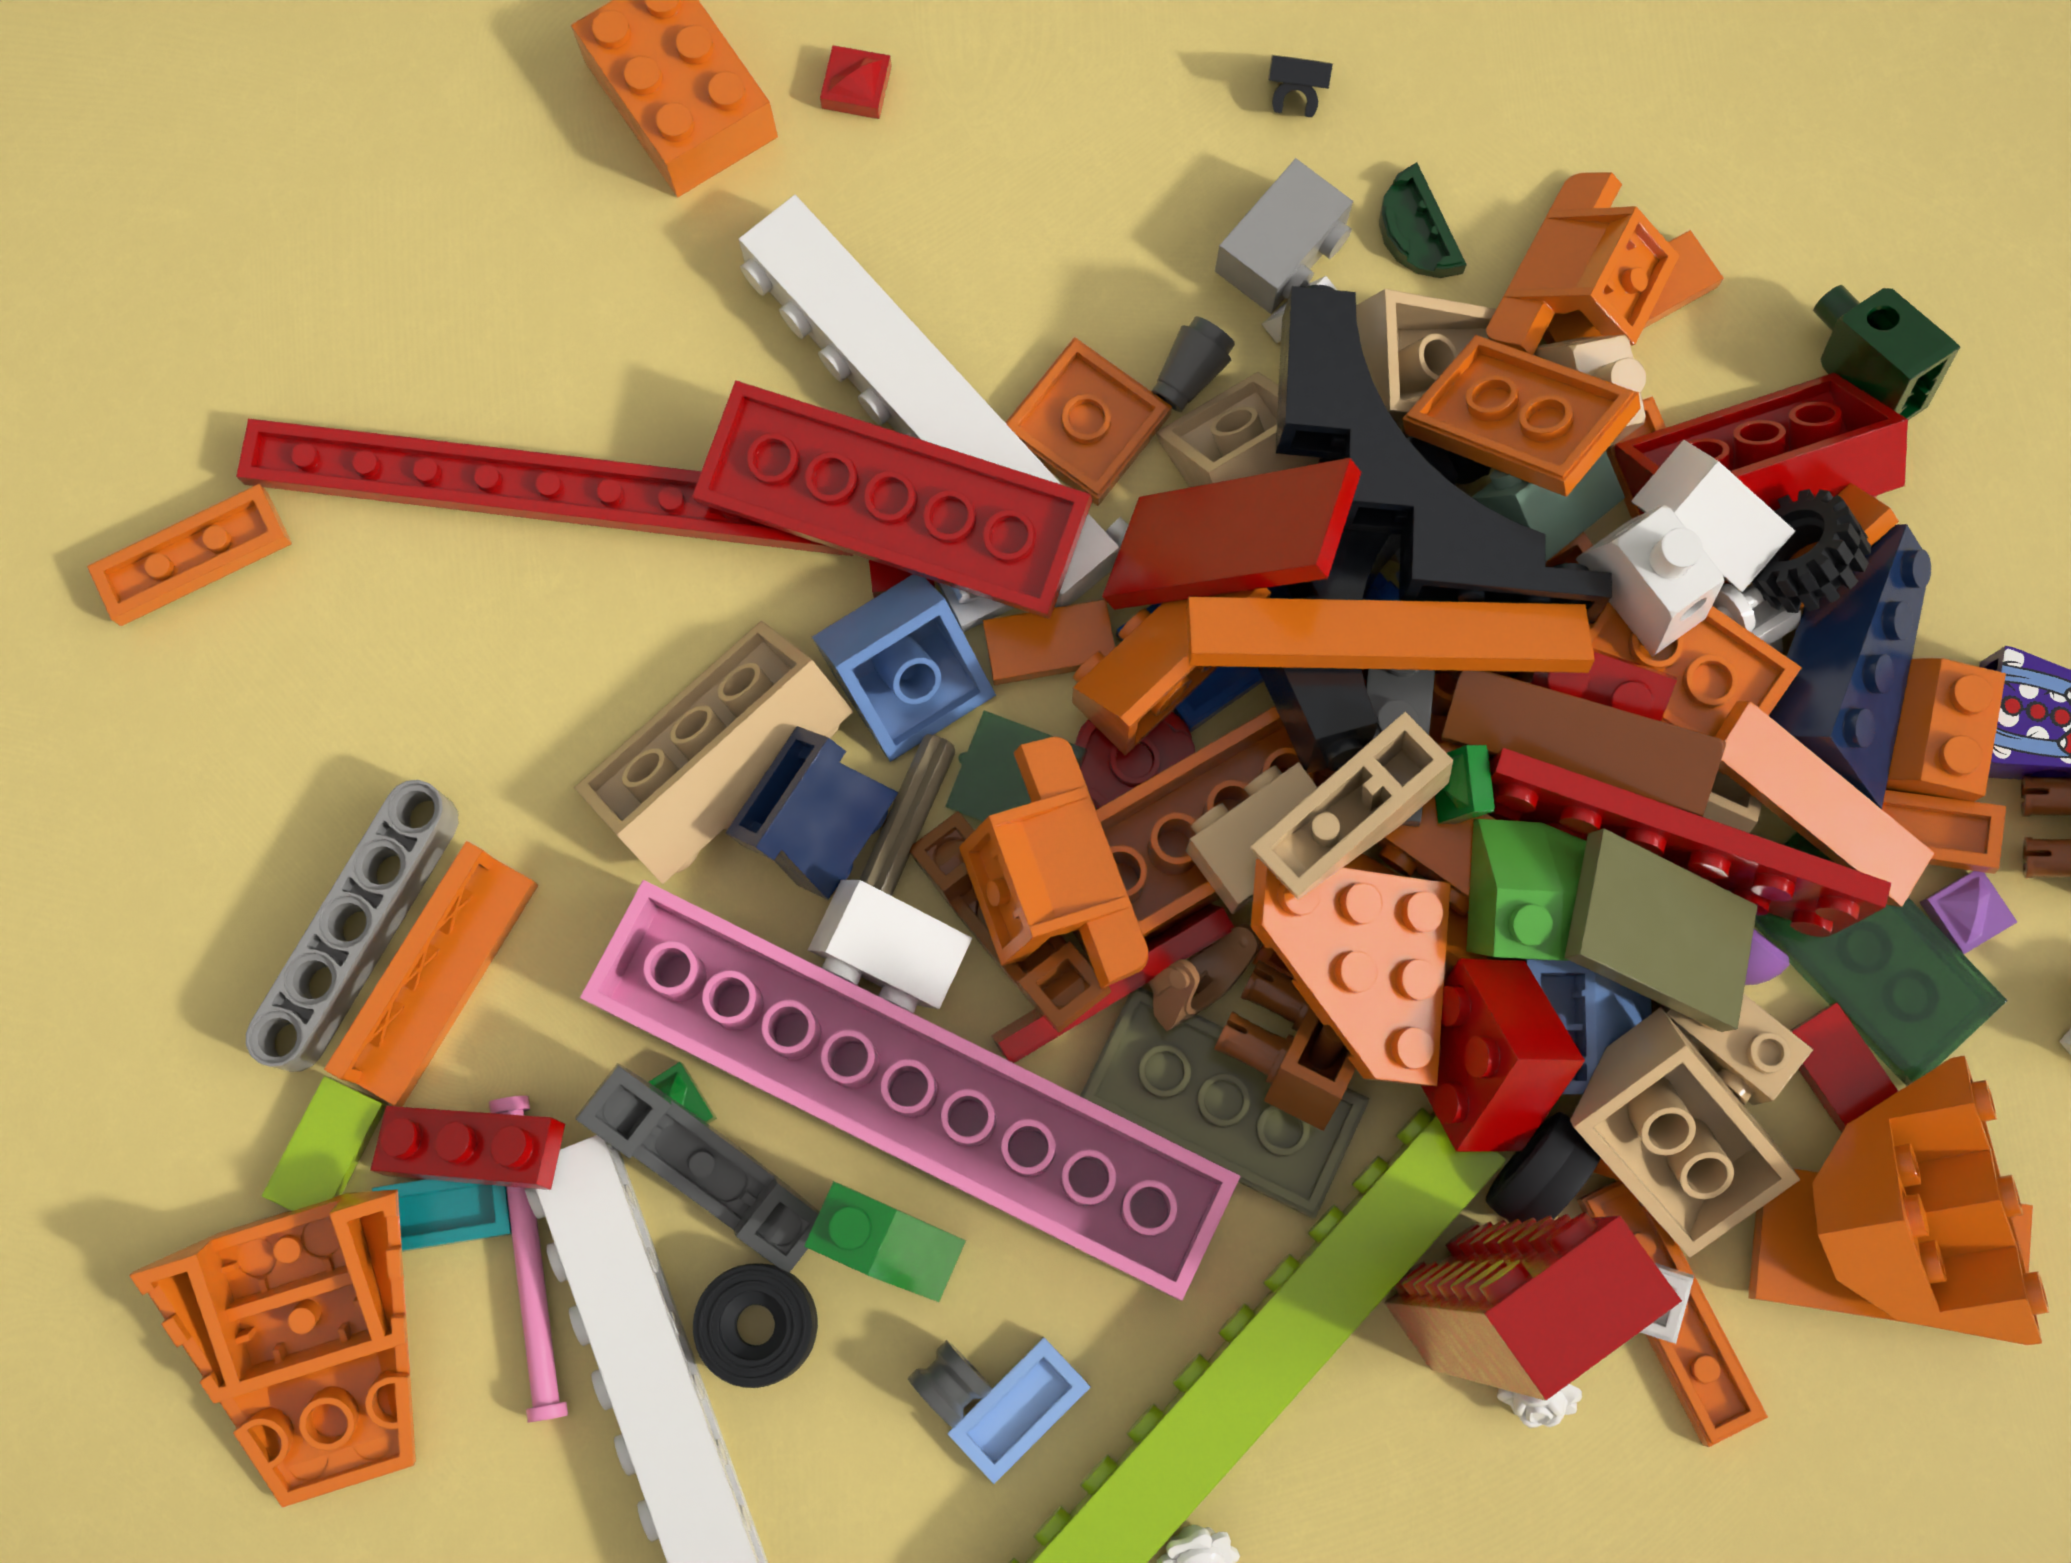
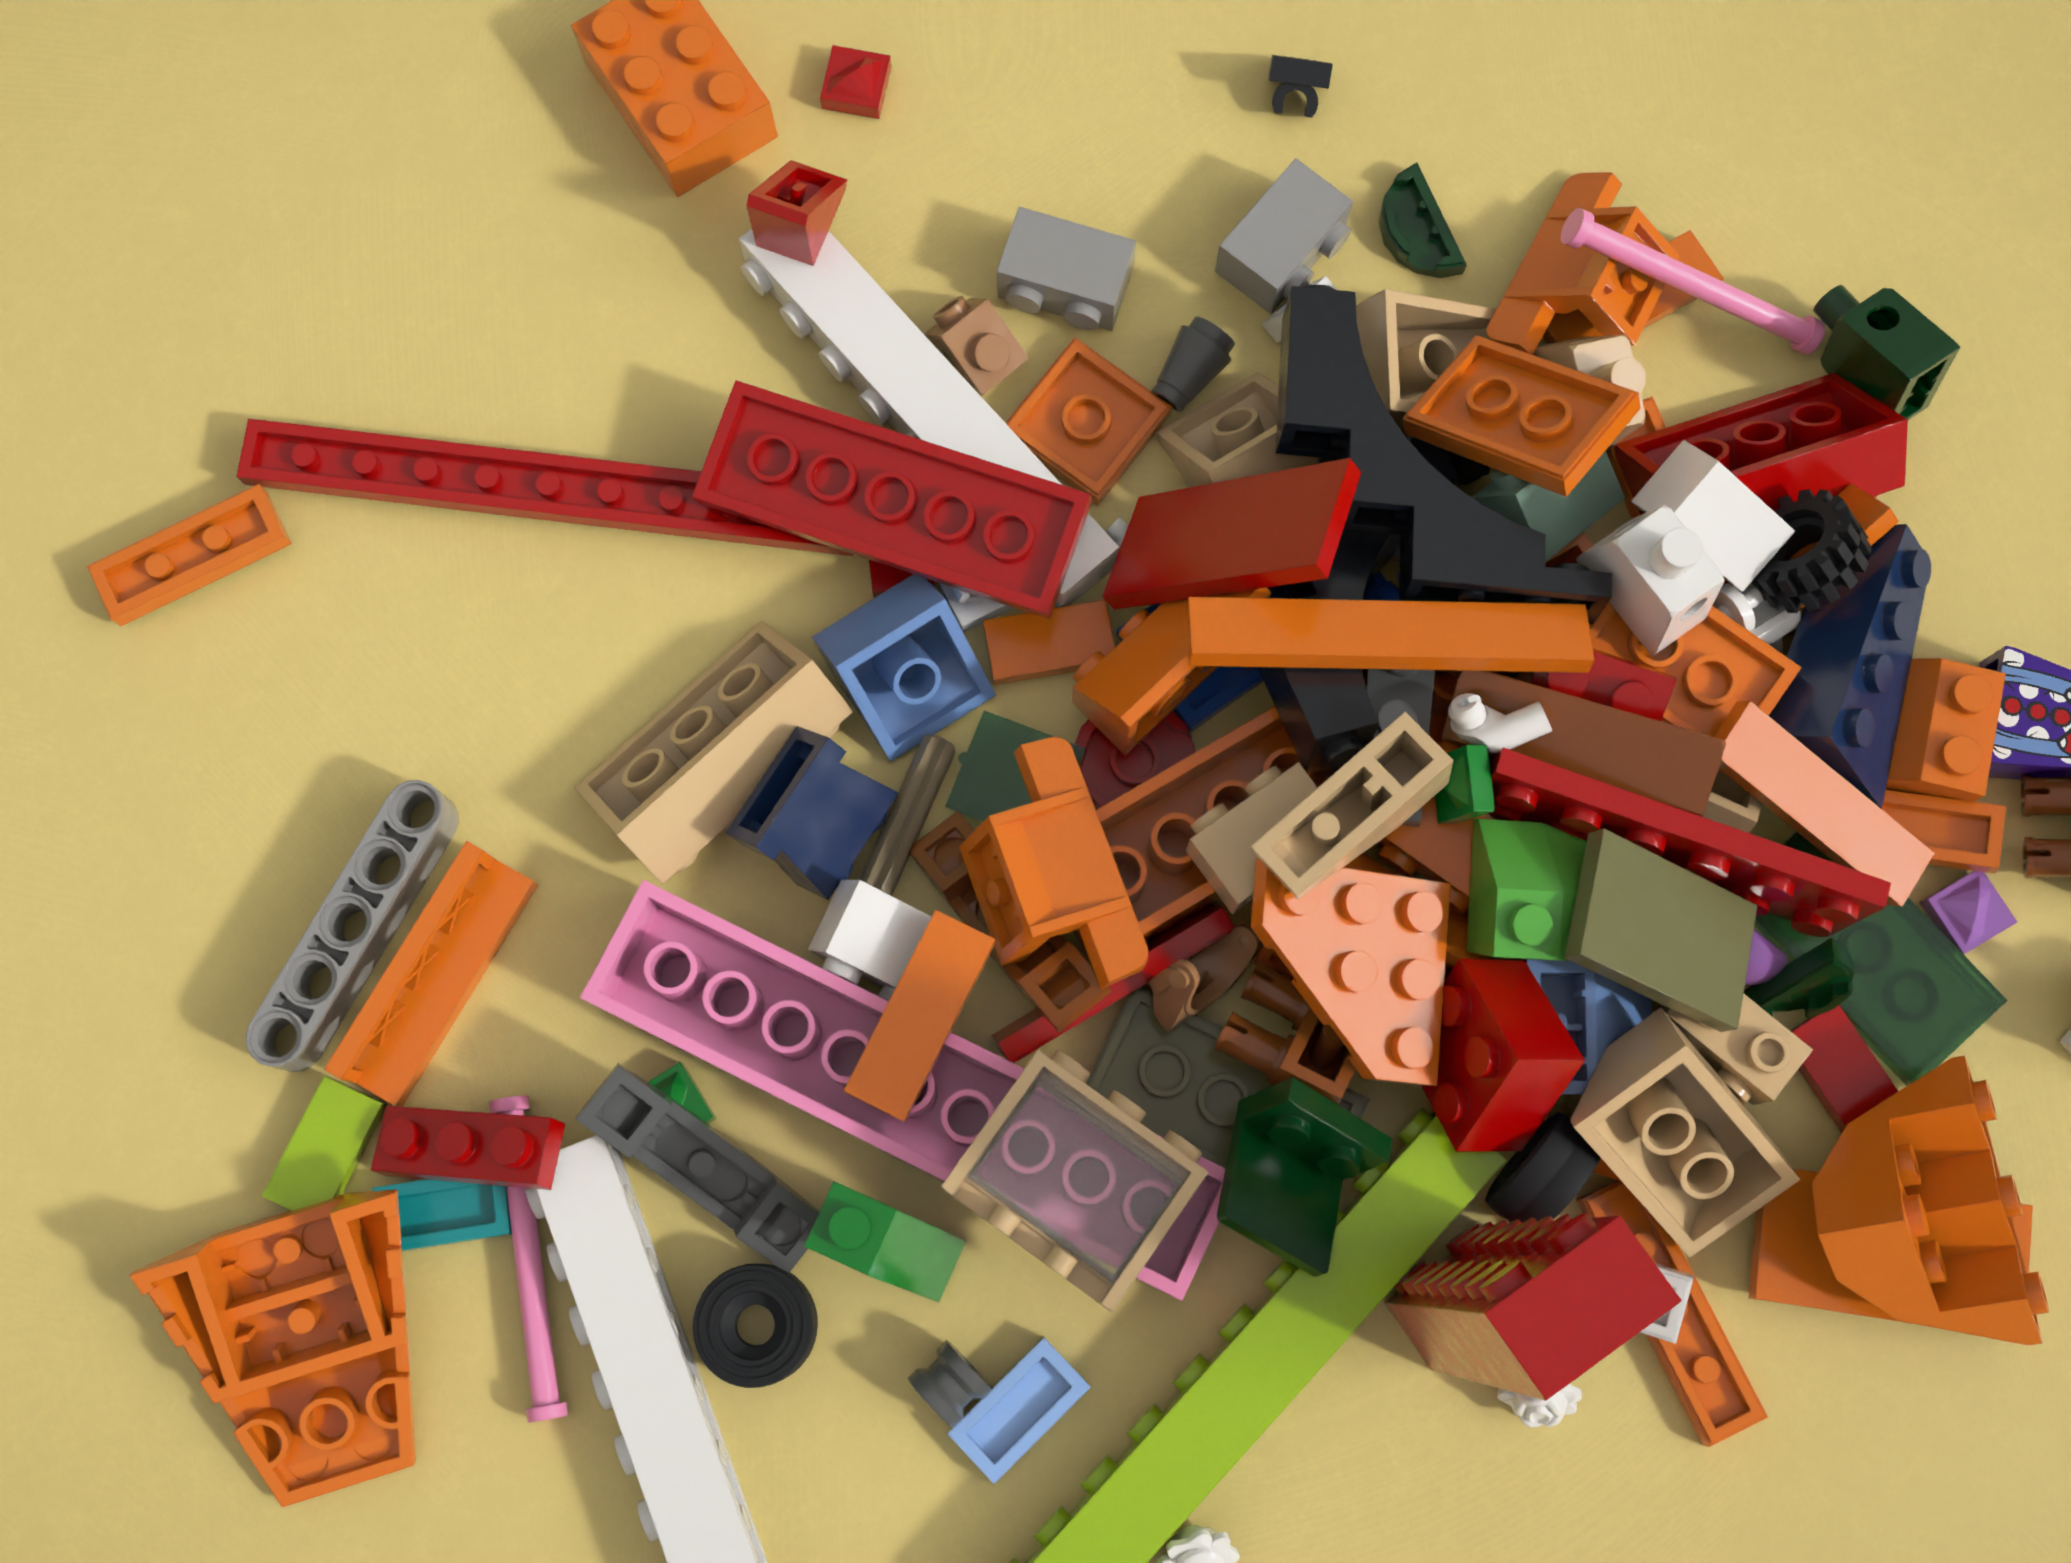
(795, 210): none -> red slope
(920, 1016): none -> orange tile
(976, 342): none -> medium nougat bracket
(1065, 269): none -> light grey brick
(1076, 1177): none -> clear window
(1289, 1170): none -> dark green bracket
(1485, 726): none -> white arm
(1581, 230): none -> bright pink bar
(1811, 982): none -> dark green tile

